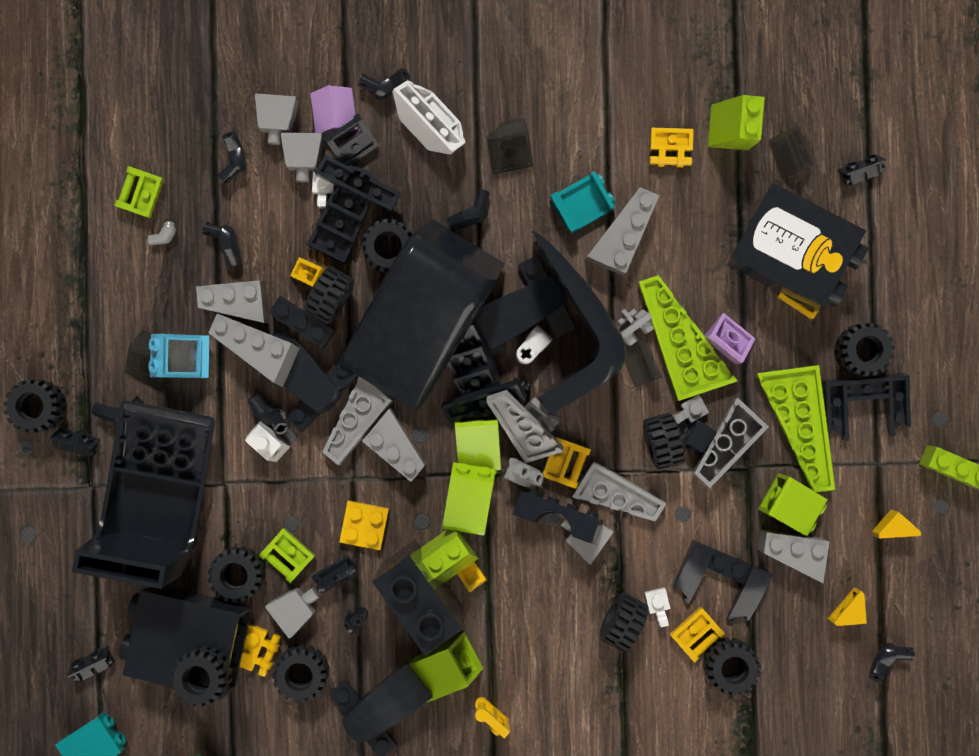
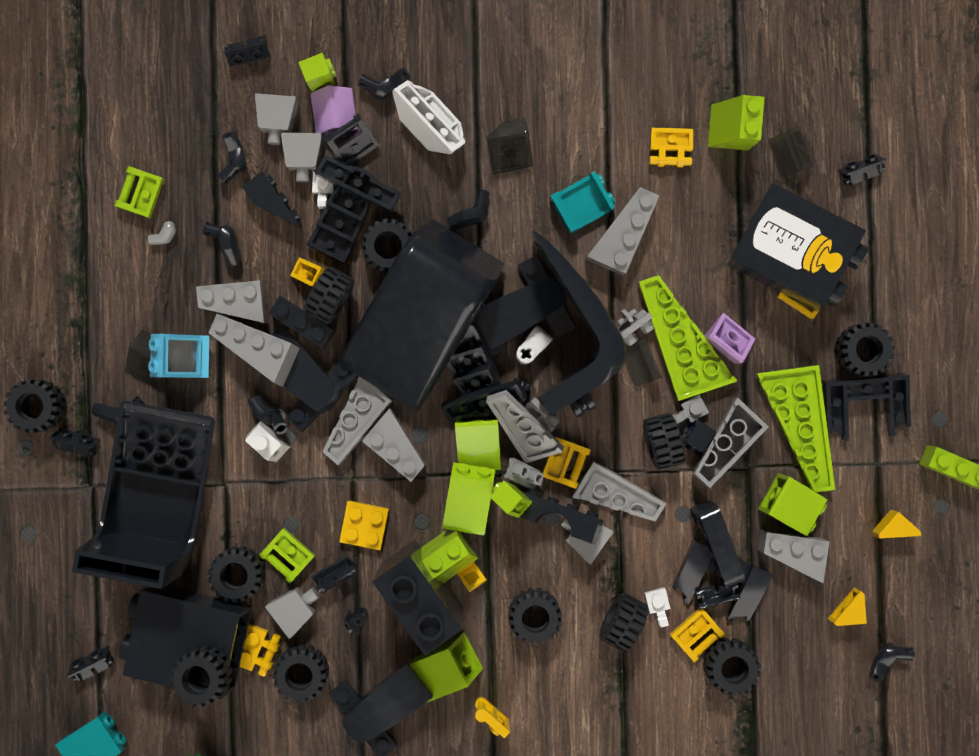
(239, 54): none -> black hinge
(265, 196): none -> black slope
(318, 72): none -> lime brick
(510, 498): none -> lime brick
(534, 633): none -> black tyre
(587, 403): none -> black wheel
(716, 595): none -> black hinge
(719, 543): none -> black beam

